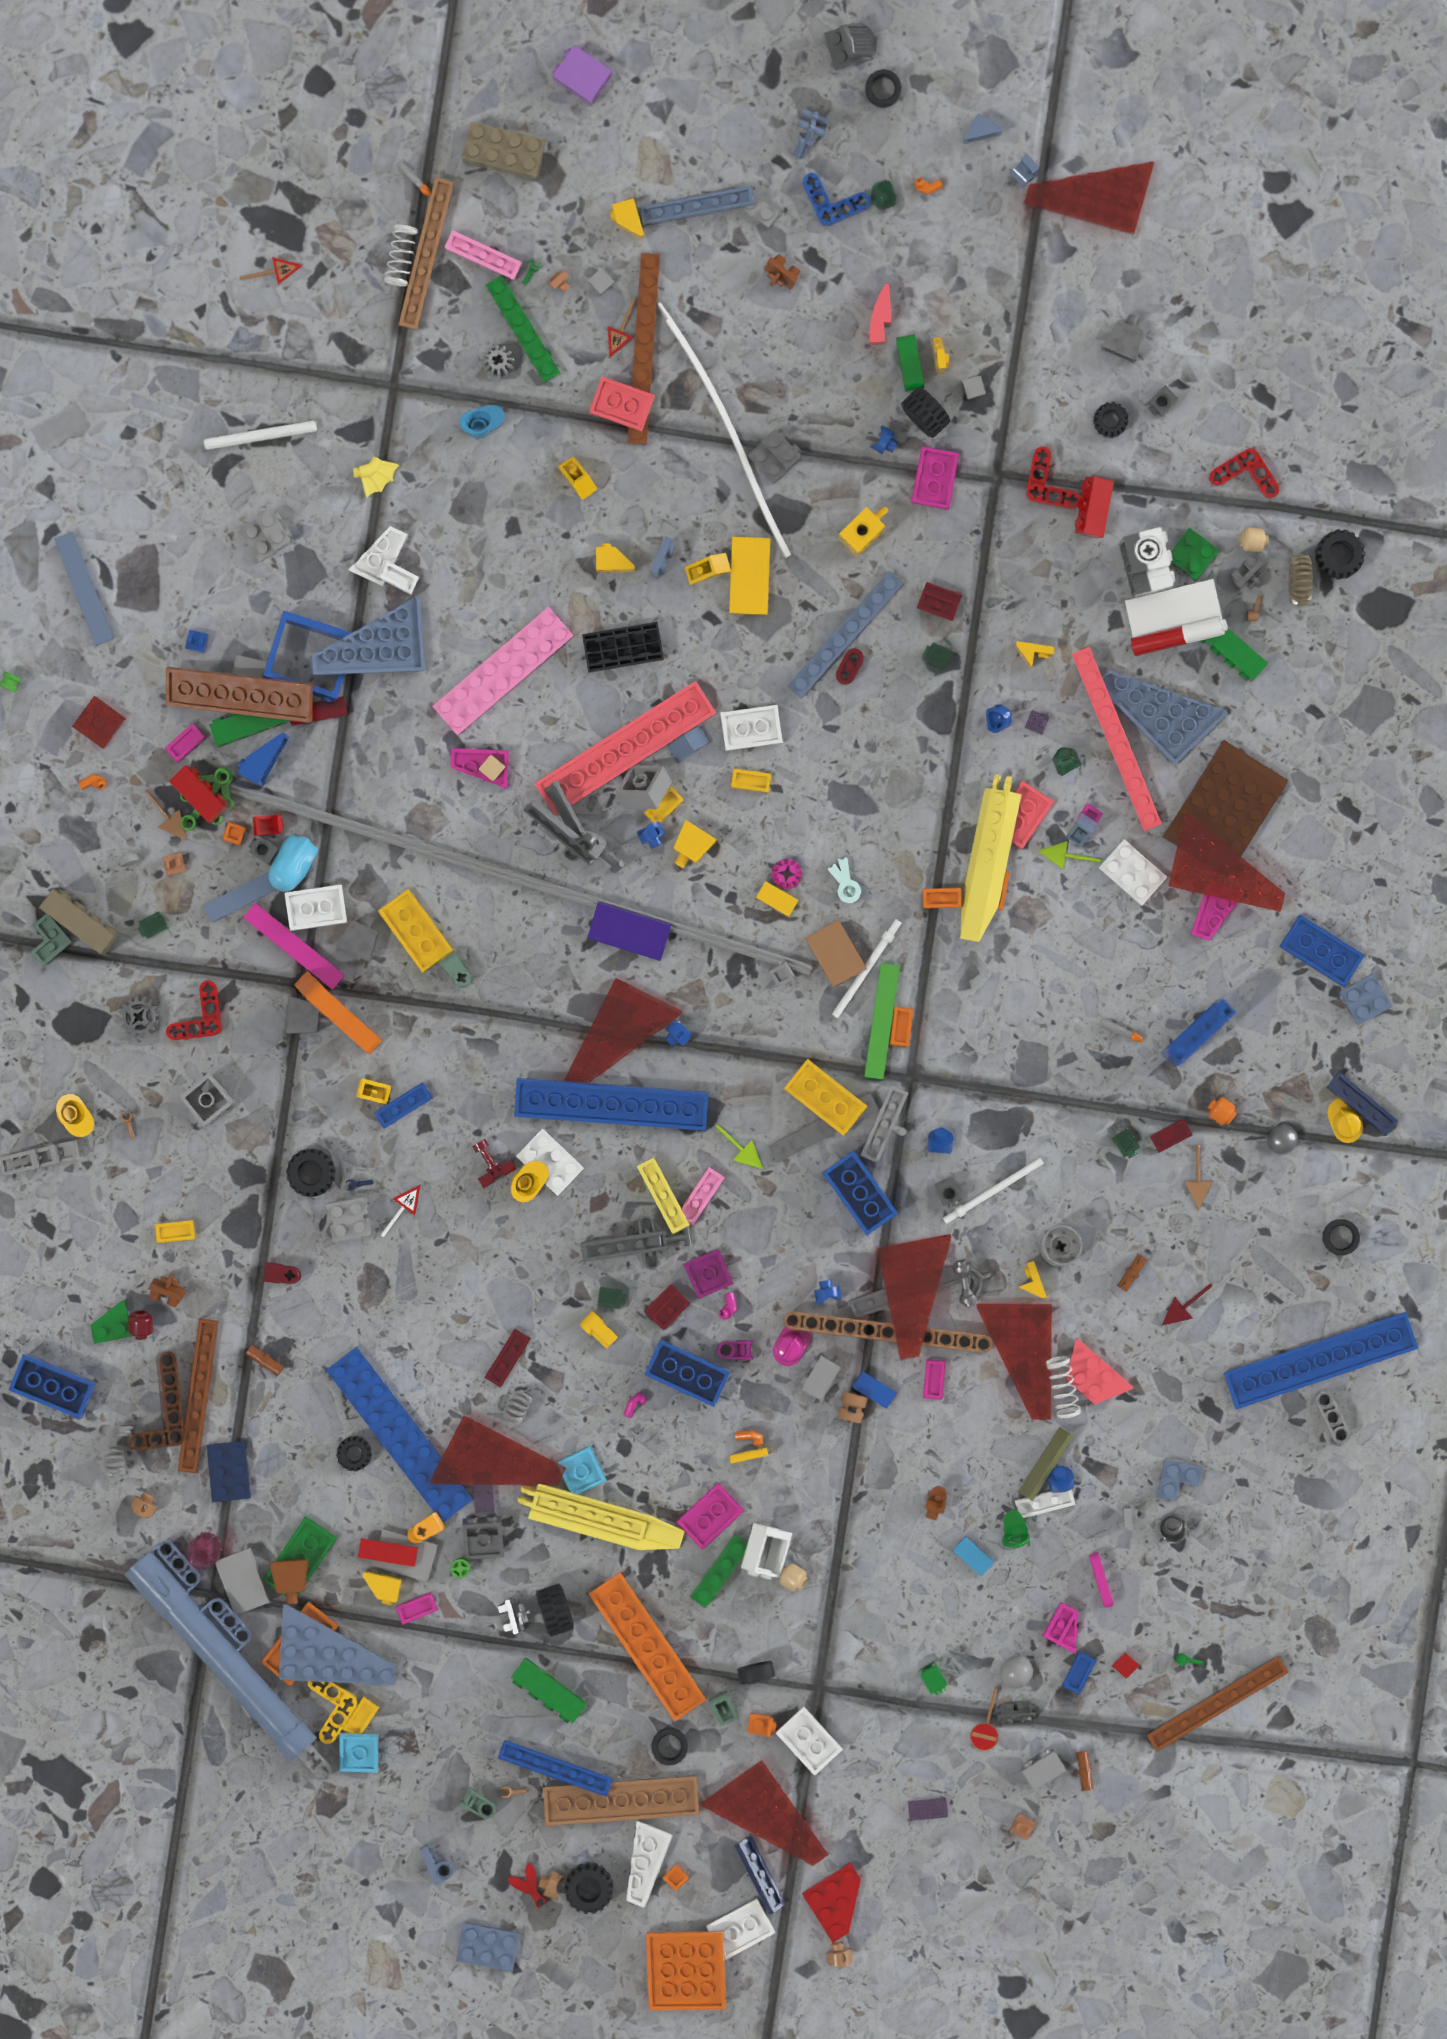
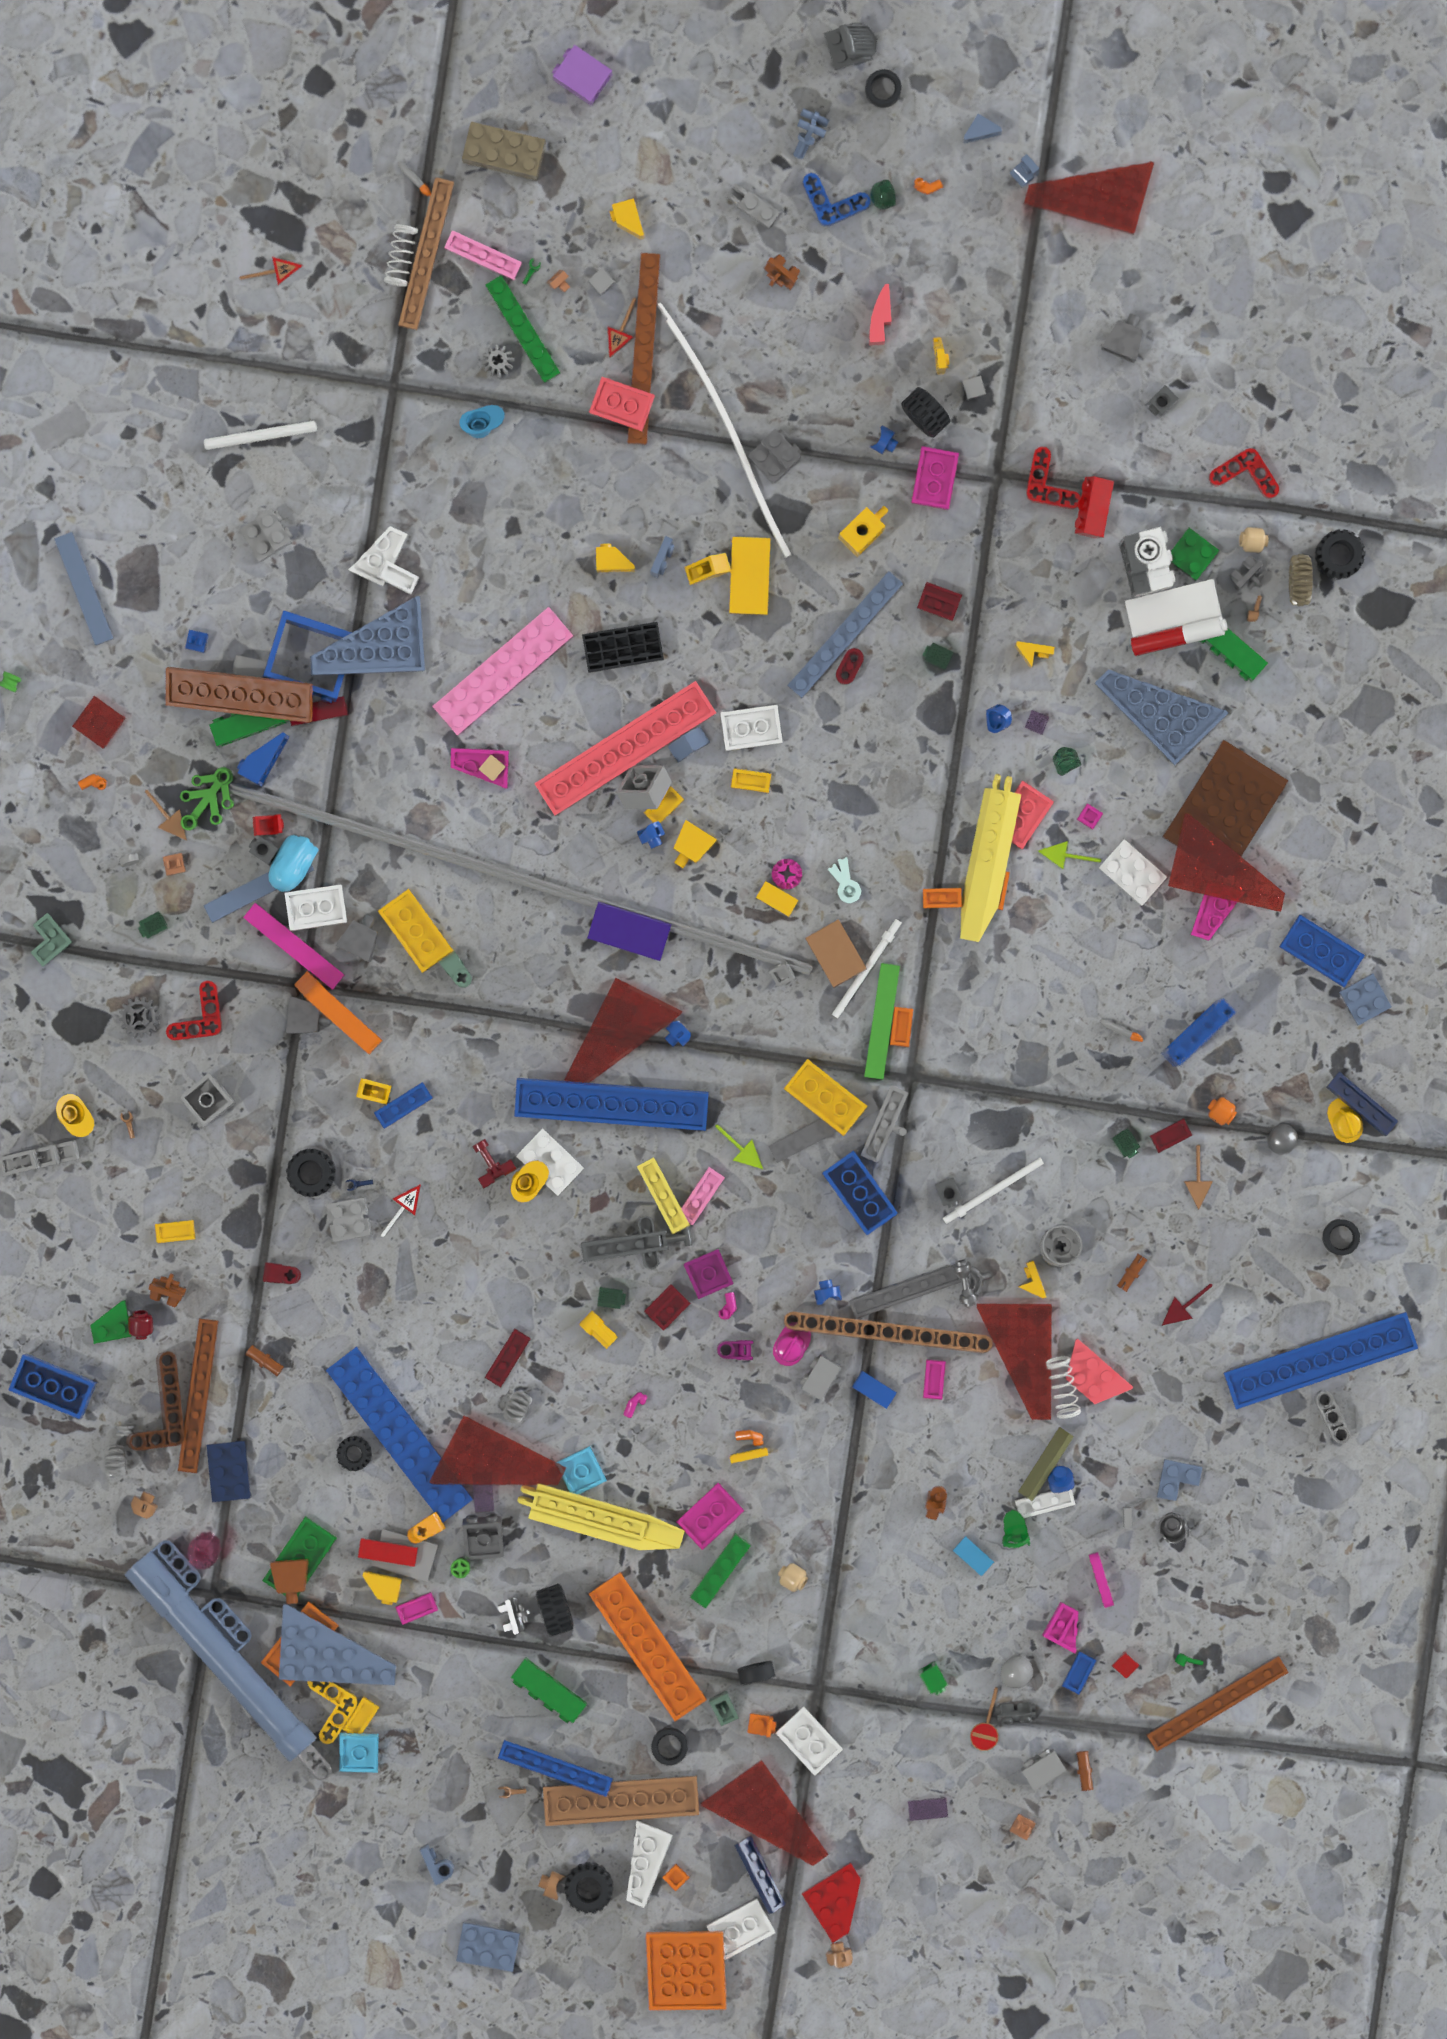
(80, 923): dark tan brick -> none
(185, 743): dark pink tile -> none
(199, 793): red brick -> none
(234, 833): orange tile -> none
(242, 1581): light grey tile -> none
(375, 475): light yellow arm -> none
(477, 1803): sand green piece -> none
(528, 1886): red piece -> none
(571, 833): dark grey piece -> none
(577, 478): yellow slope -> none
(687, 1373): blue brick -> none
(697, 205): sand blue tile -> none
(776, 1555): white window -> none
(853, 1400): medium nougat wheel -> none
(910, 362): green beam -> none
(911, 1283): clear red wing -> none
(940, 1141): blue piece -> none
(1081, 830): sand blue slope -> none
(1114, 408): black tyre -> none
(1116, 738): coral plate -> none

